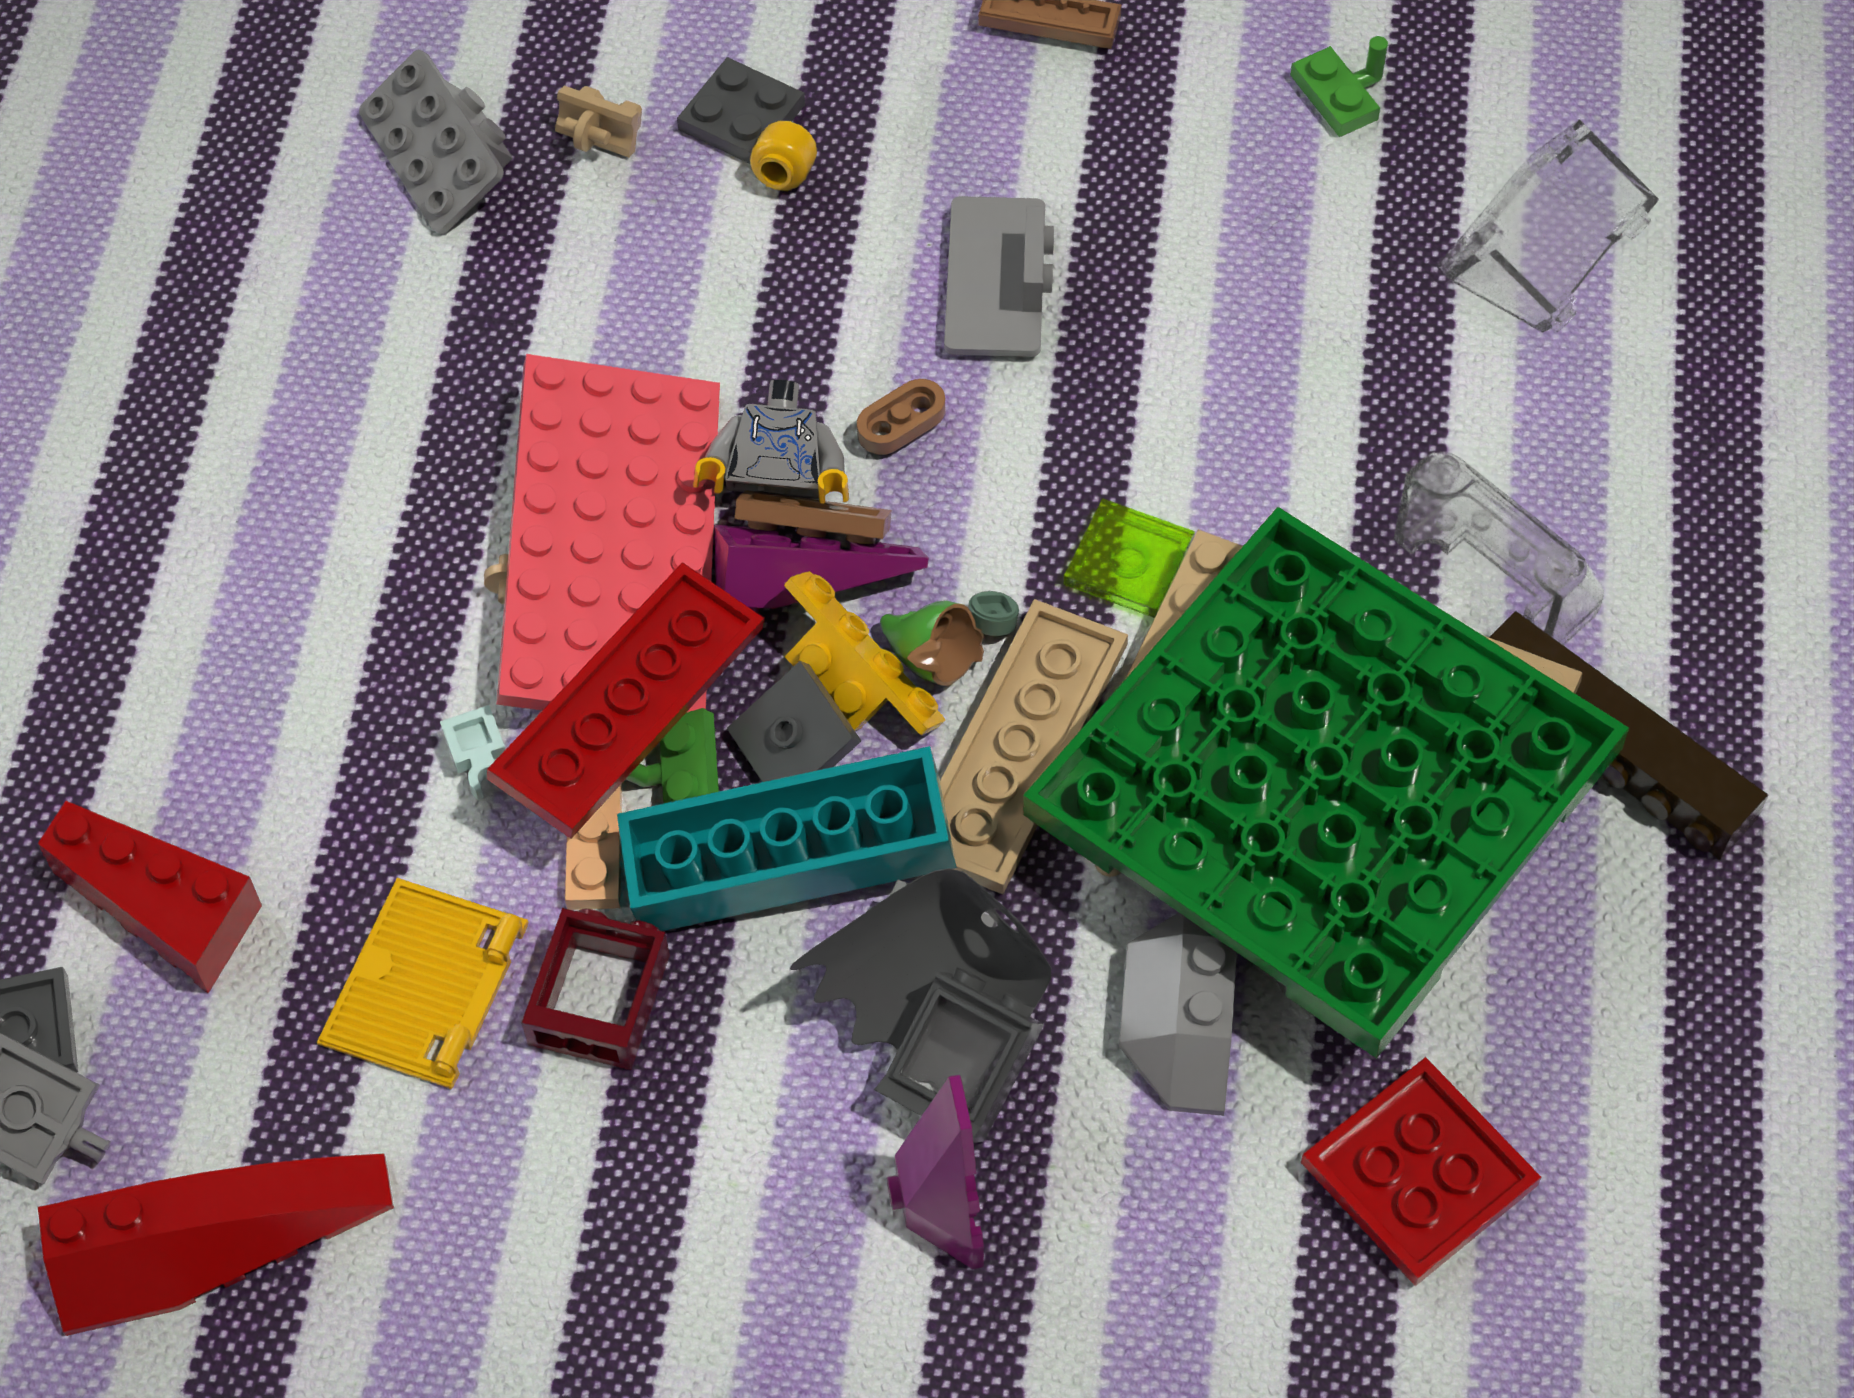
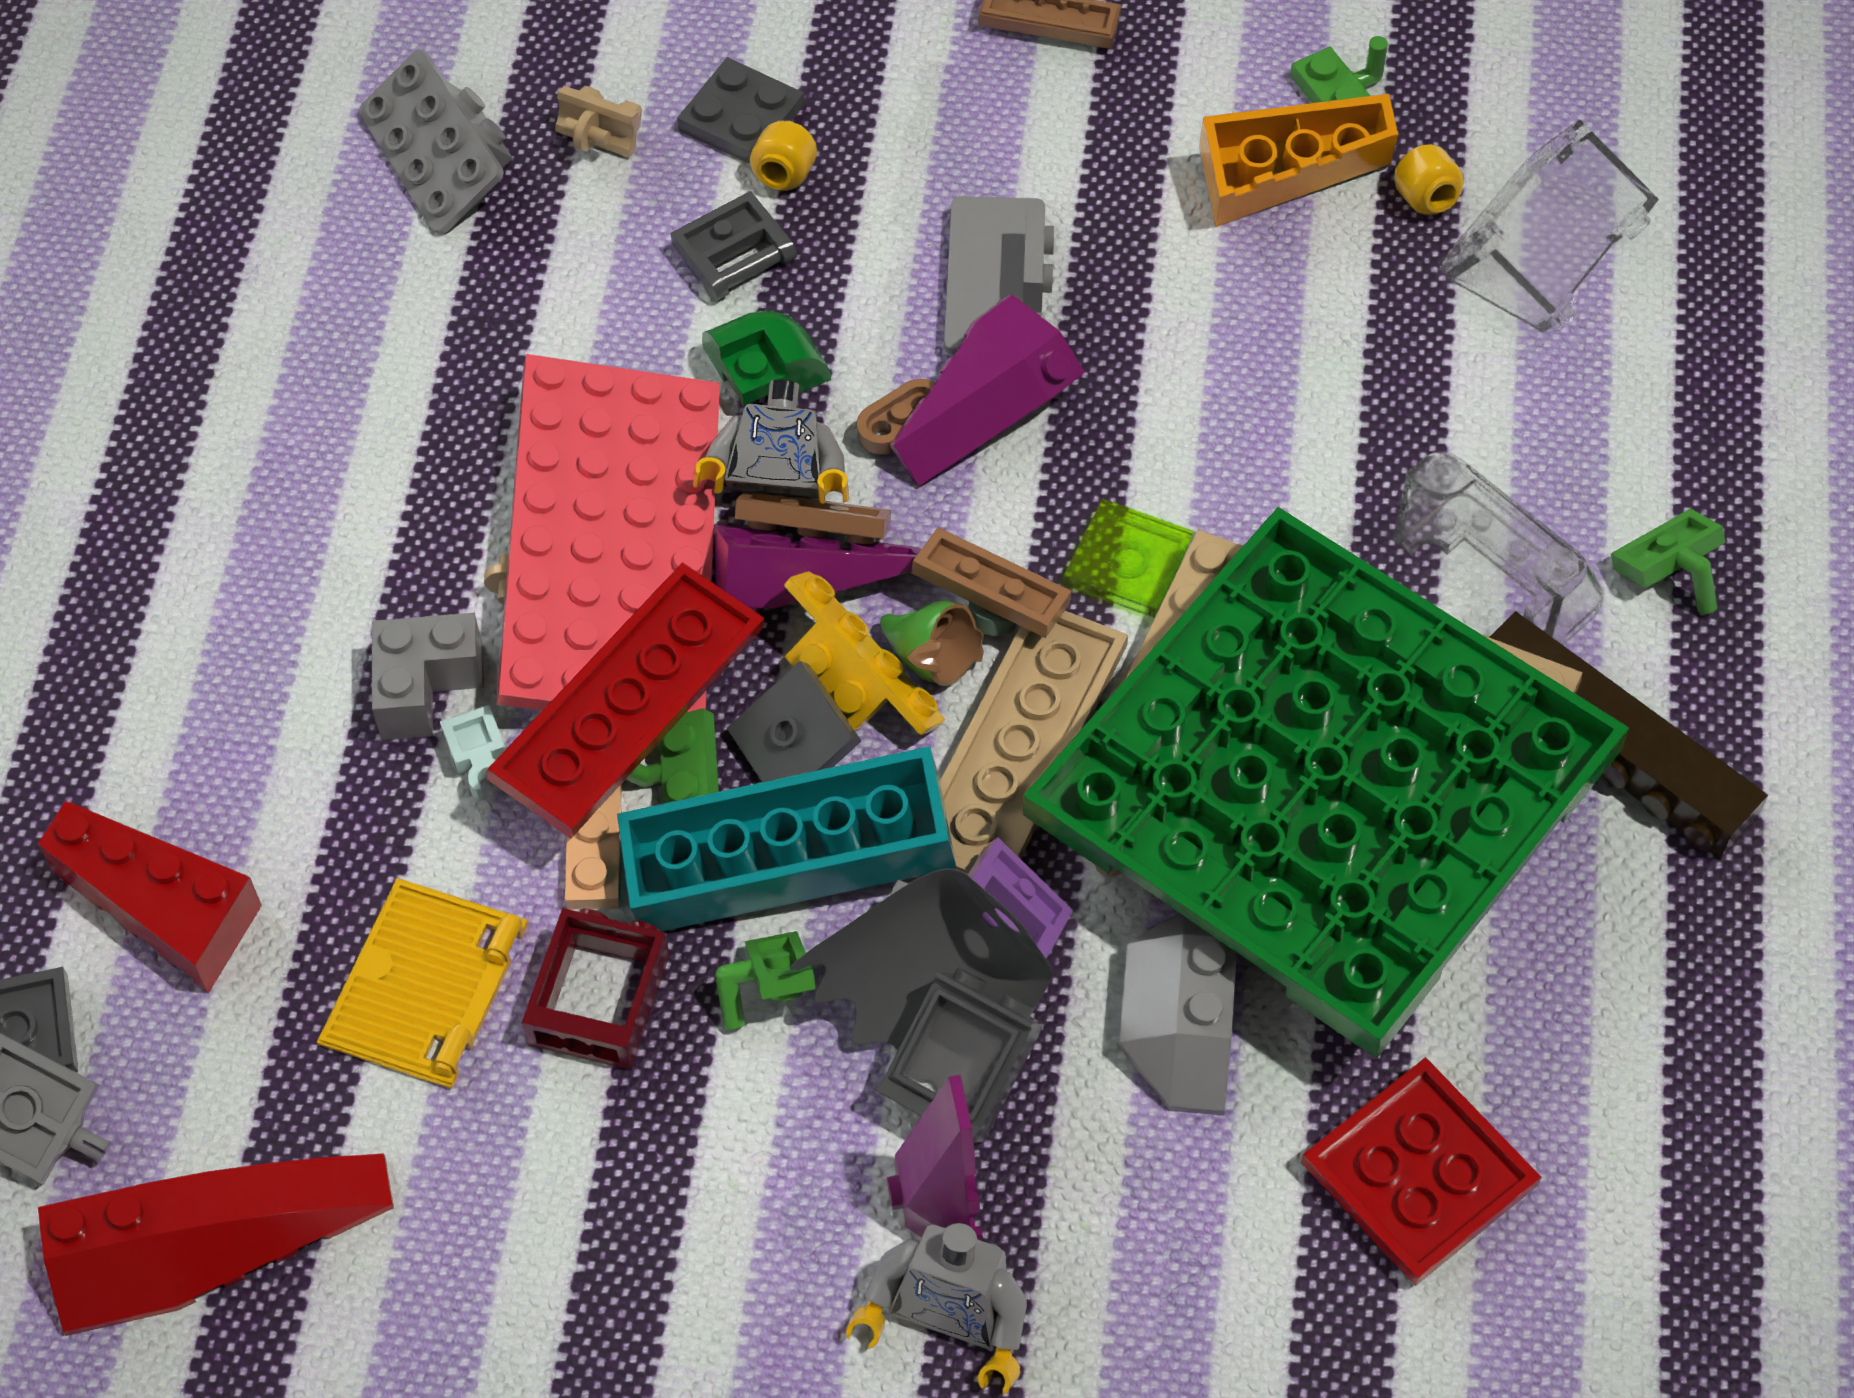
(415, 660): none -> light grey brick
(727, 233): none -> dark grey plate
(764, 349): none -> green brick
(770, 968): none -> bright green plate
(953, 1288): none -> light grey torso
(991, 582): none -> medium nougat plate
(992, 381): none -> magenta wedge
(1021, 893): none -> medium lavender plate
(1291, 151): none -> light orange wedge
(1429, 179): none -> yellow head
(1674, 546): none -> bright green plate

